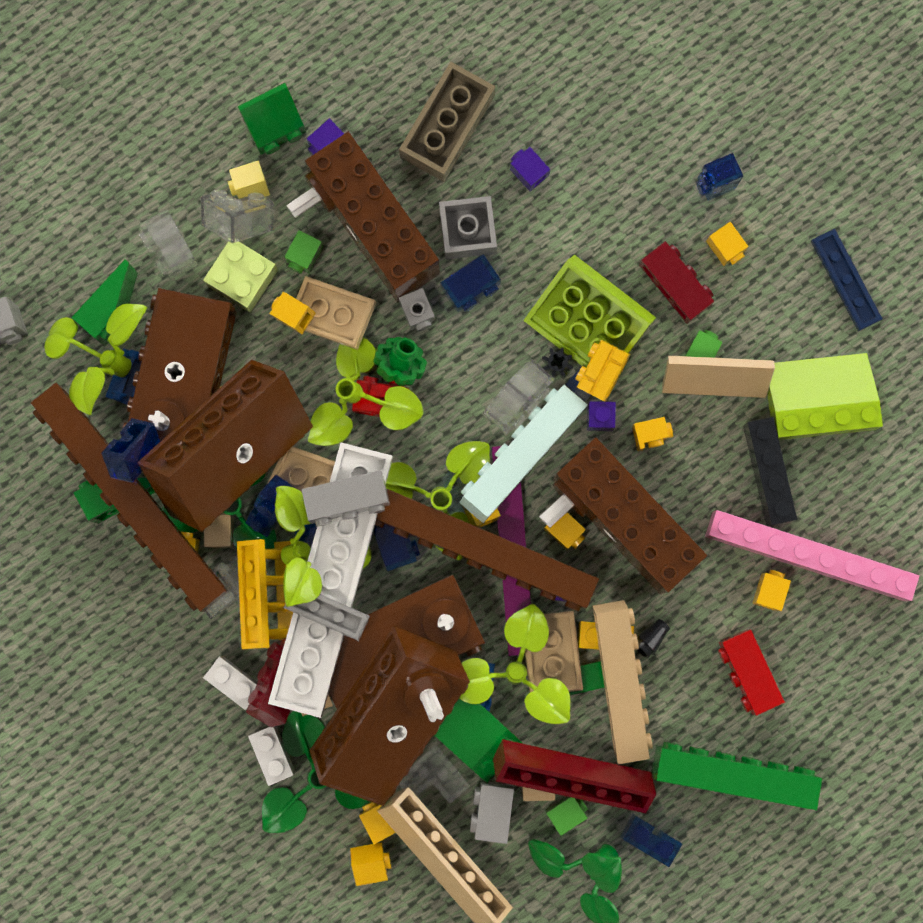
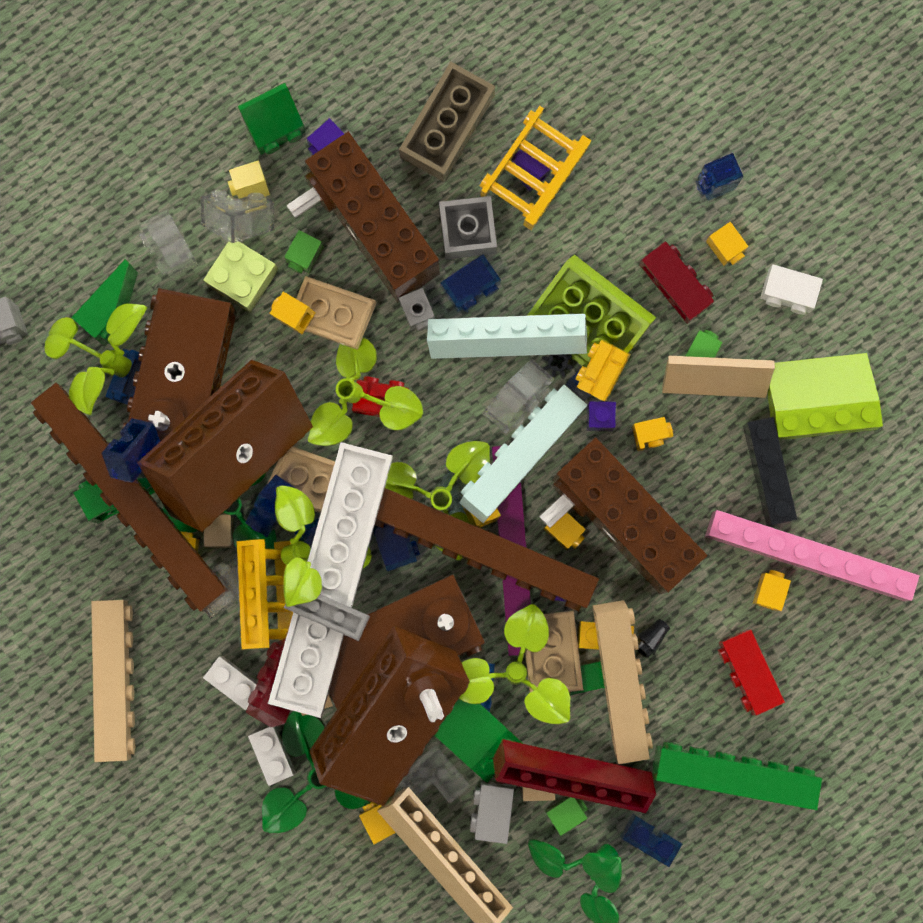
(112, 681): none -> tan brick
(346, 498): light grey brick -> none
(370, 864): yellow brick -> none
(400, 361): green plant -> none
(507, 336): none -> light aqua brick
(545, 190): none -> yellow fence
(791, 289): none -> white brick
(846, 280): dark blue tile -> none

